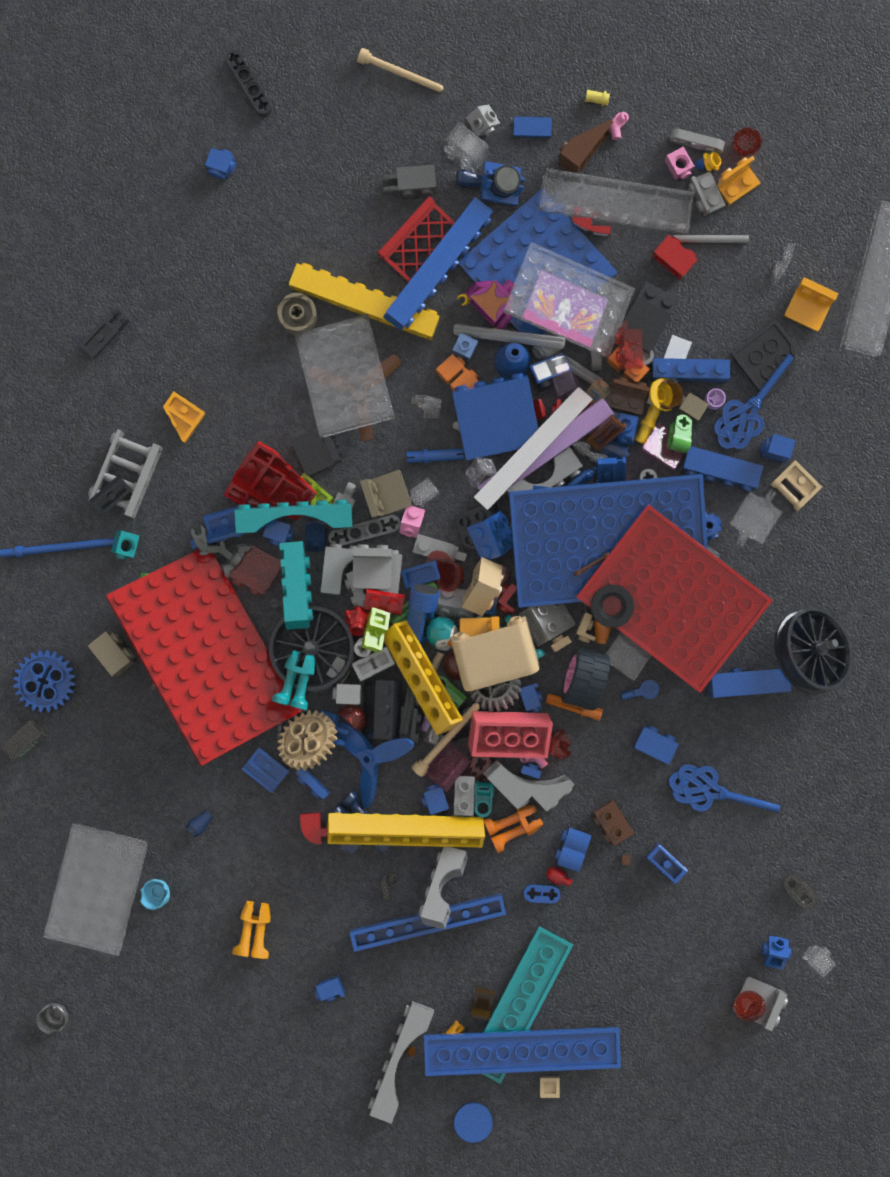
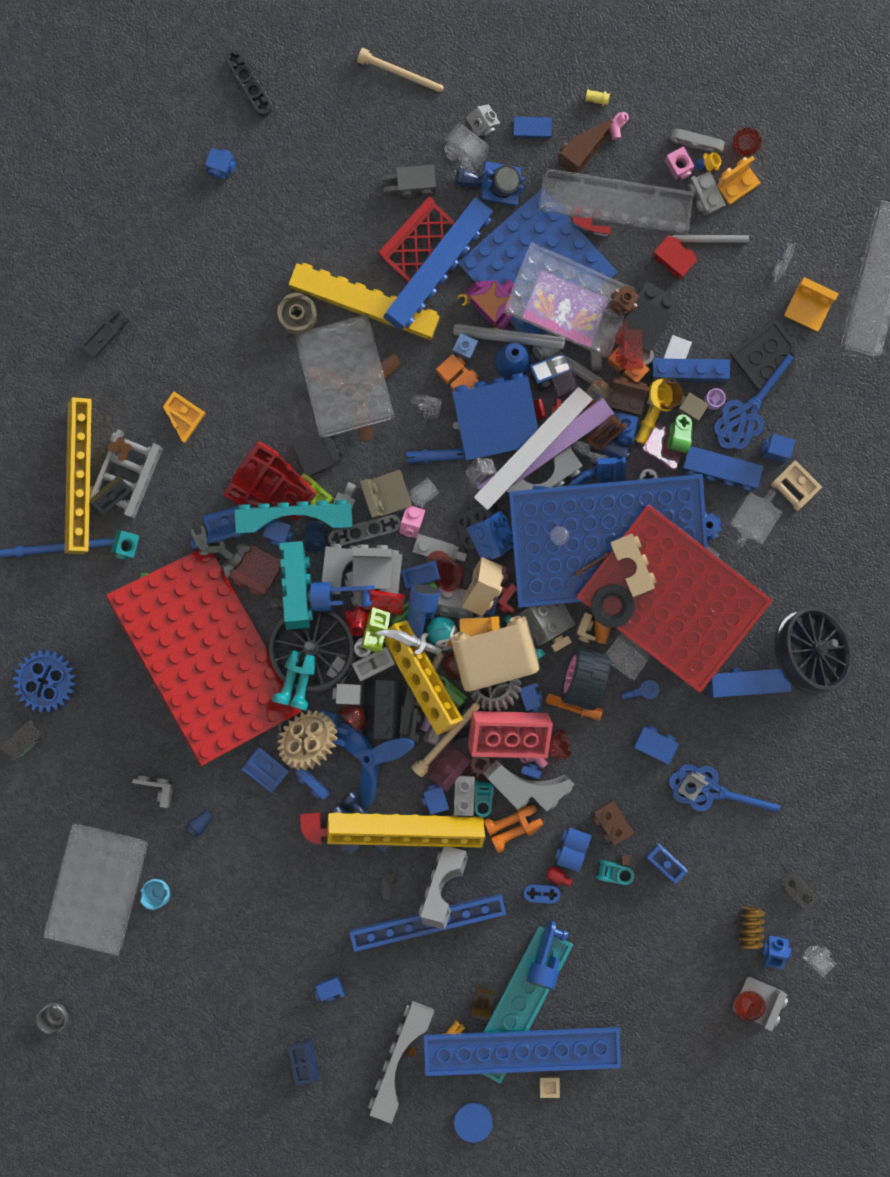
(78, 476): none -> yellow brick
(112, 653): dark tan brick -> none
(120, 447): none -> reddish brown piece
(165, 795): none -> light grey bracket
(264, 917): light orange piece -> none
(303, 1062): none -> dark blue hinge
(323, 598): none -> blue piece
(411, 641): none -> light grey piece
(538, 972): none -> blue piece
(559, 535): none -> clear tile
(613, 872): none -> teal piece
(623, 300): none -> reddish brown brick
(641, 580): none -> tan arch
(696, 778): none -> light grey bracket
(752, 928): none -> pearl gold piece

